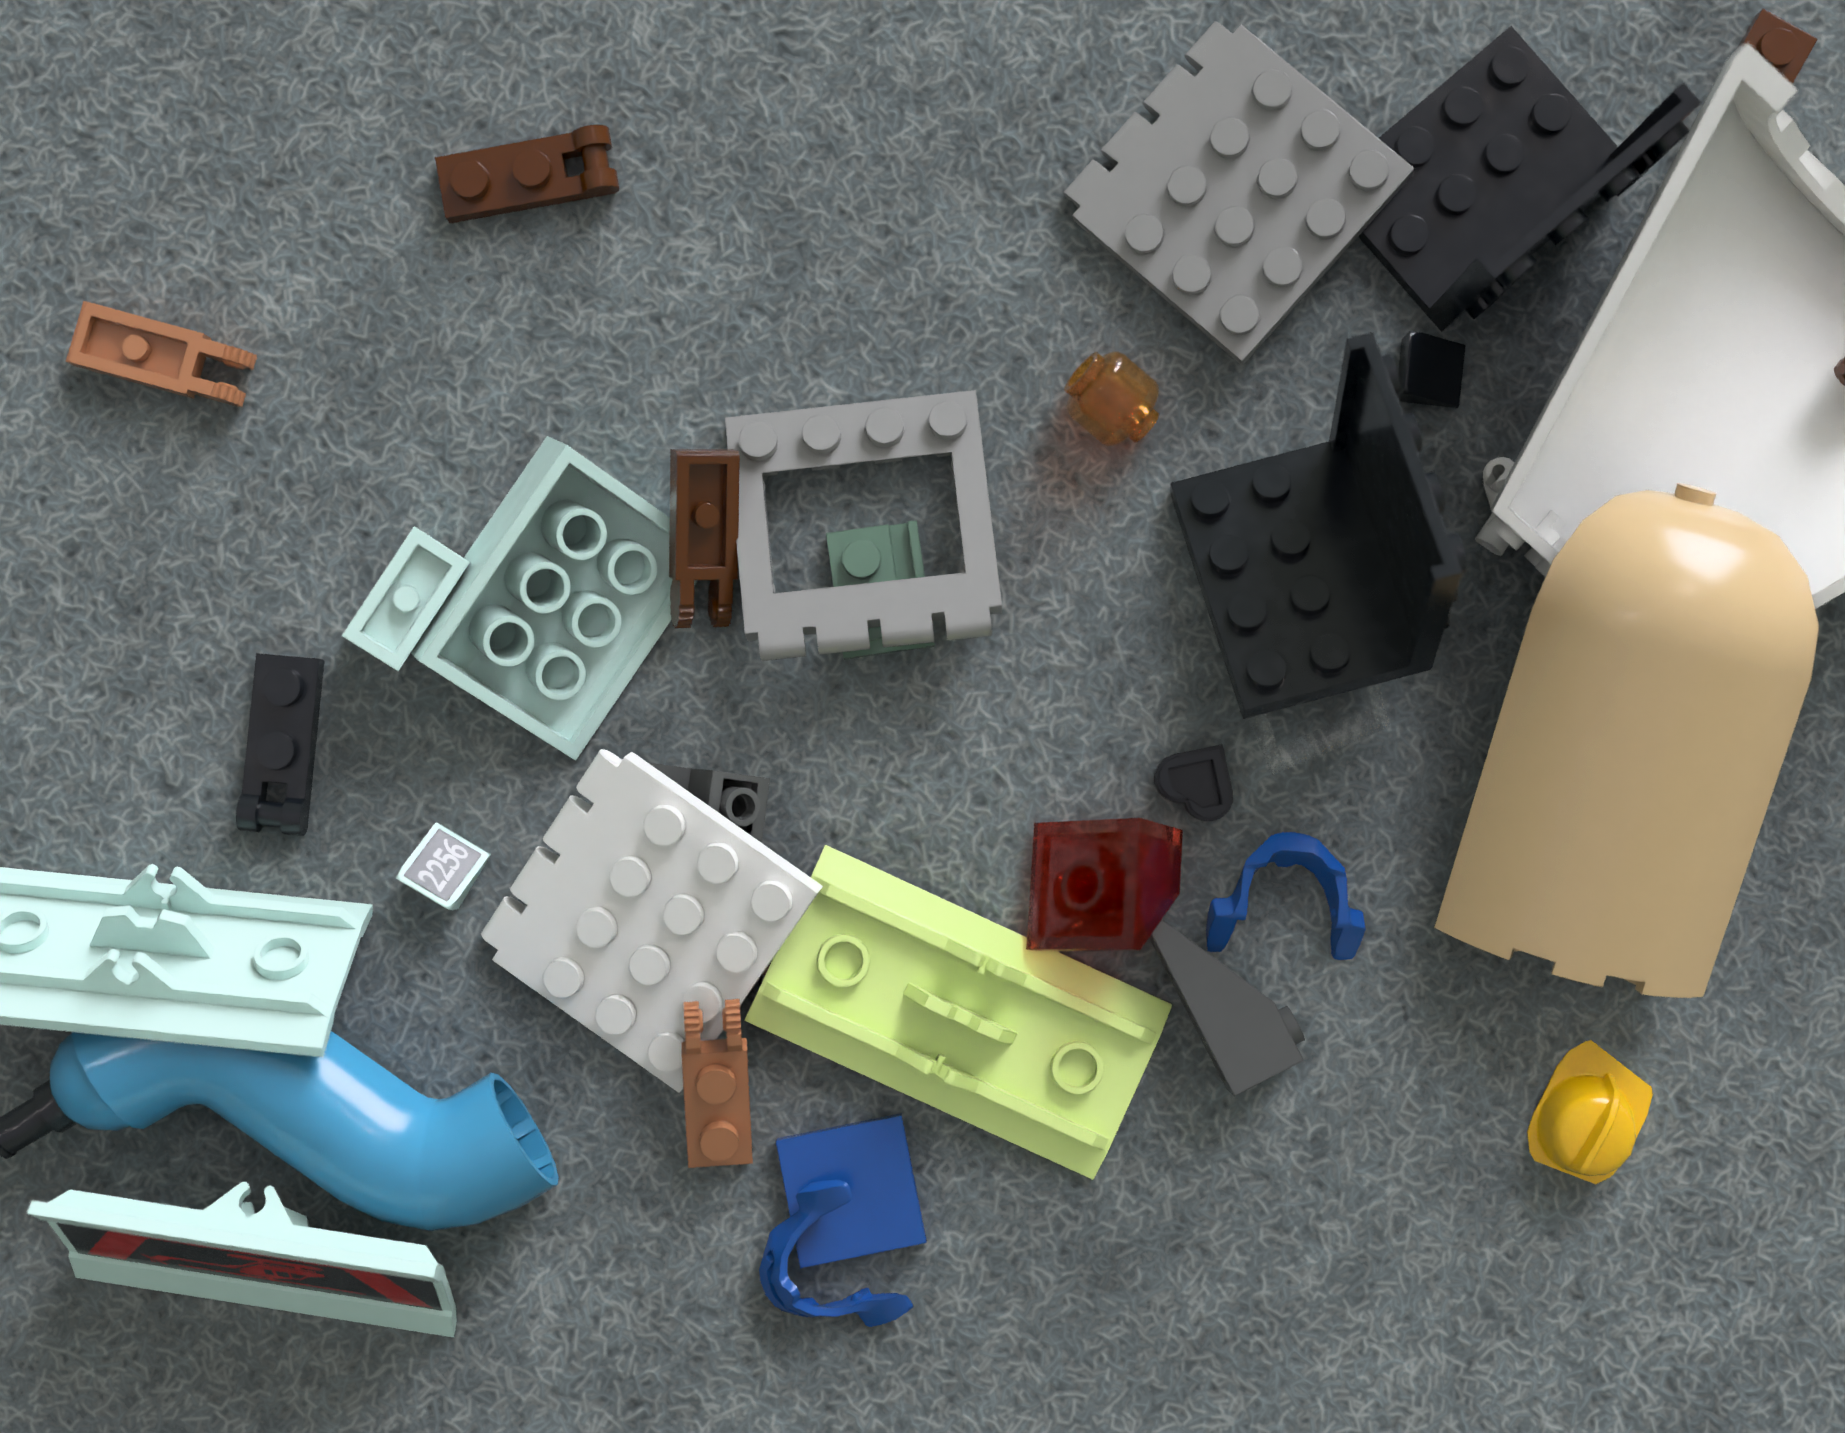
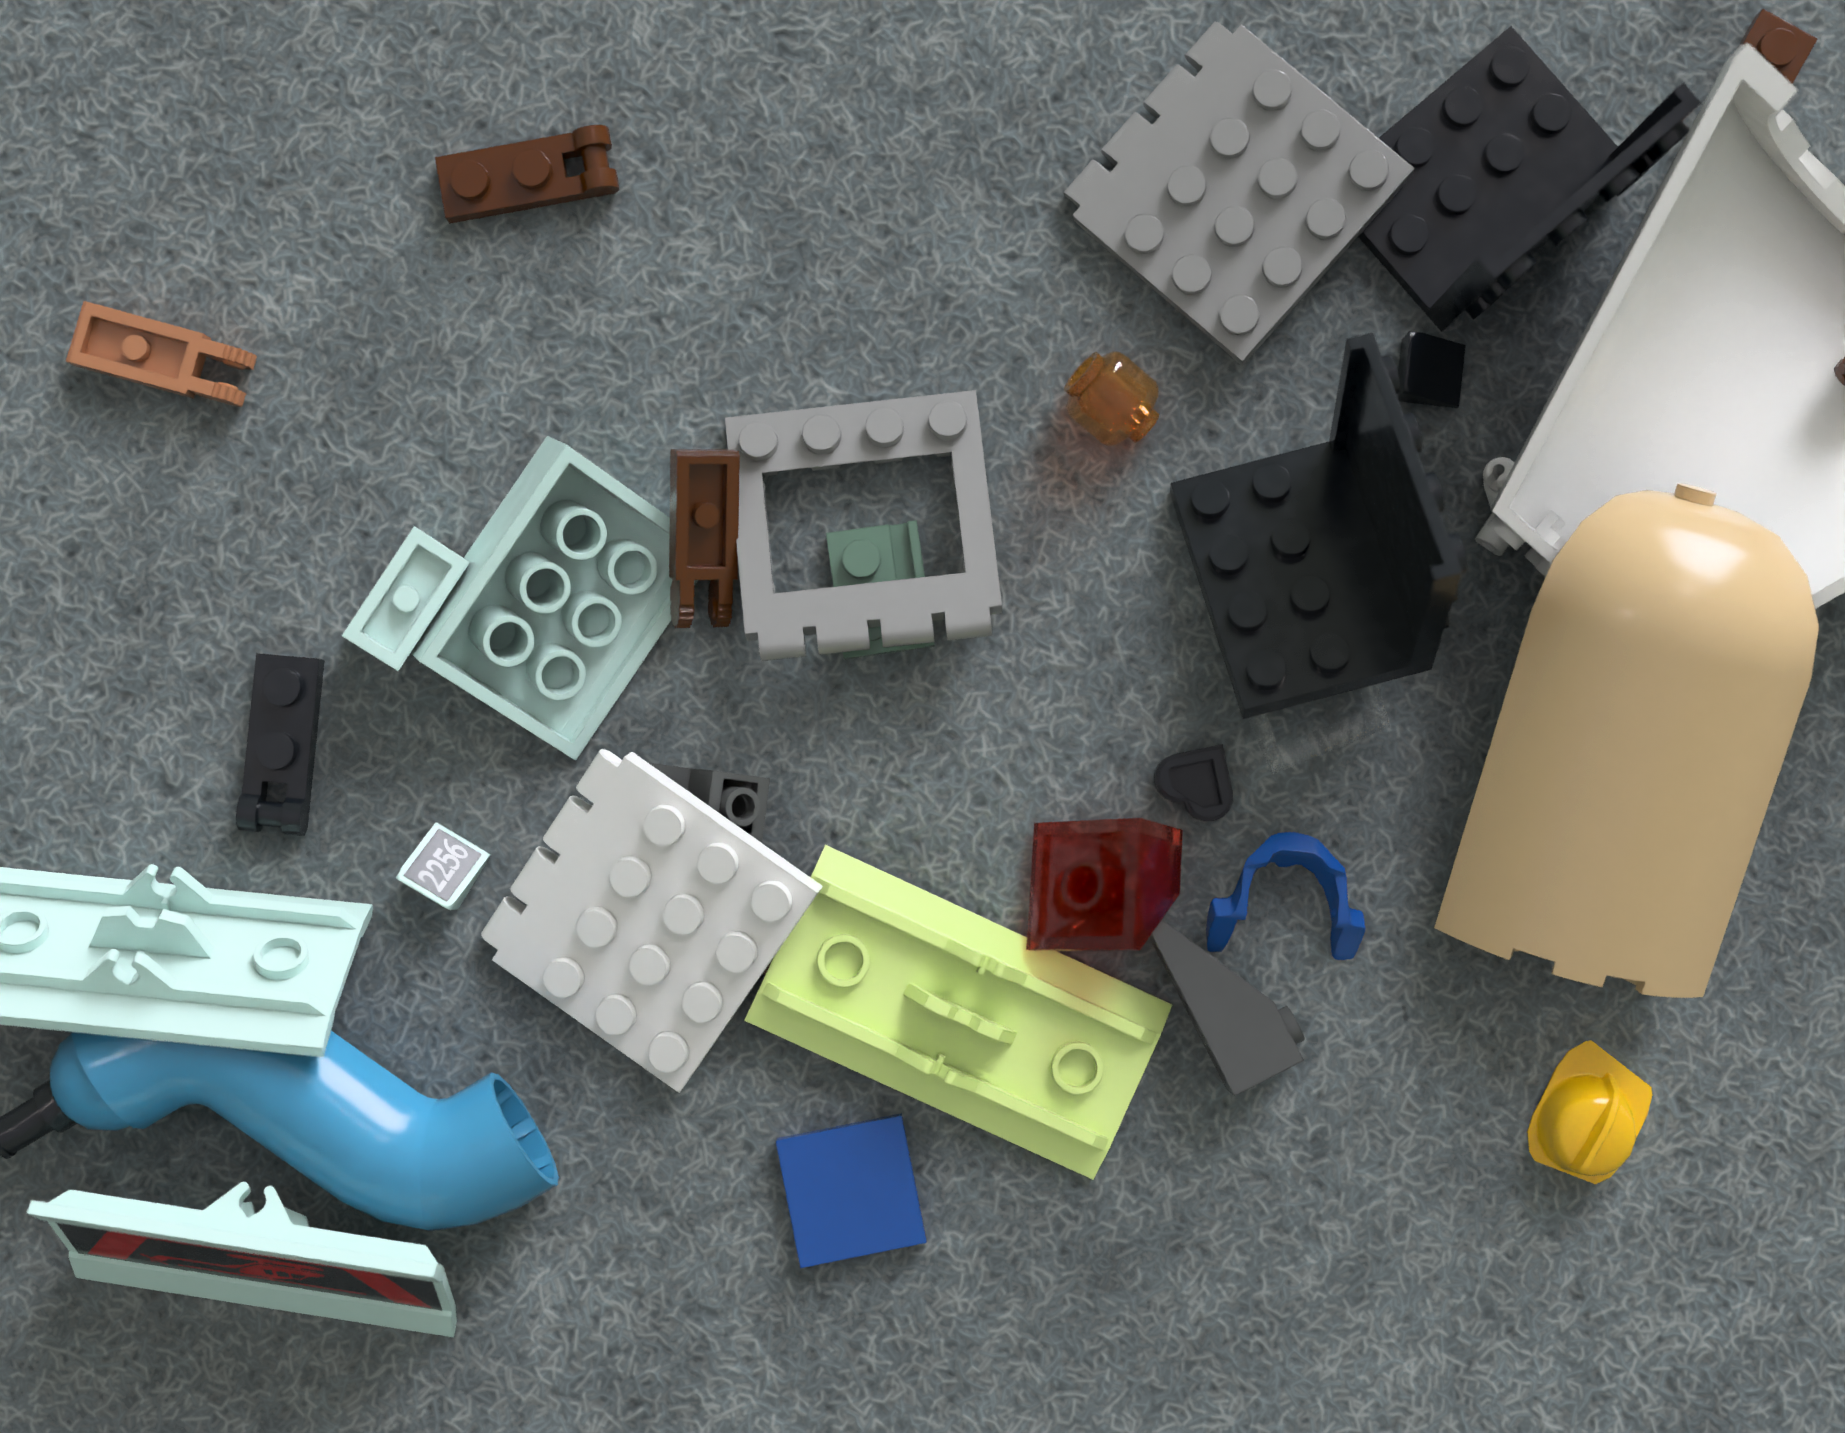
(716, 1091): nougat hinge -> none
(815, 1201): blue helmet -> none

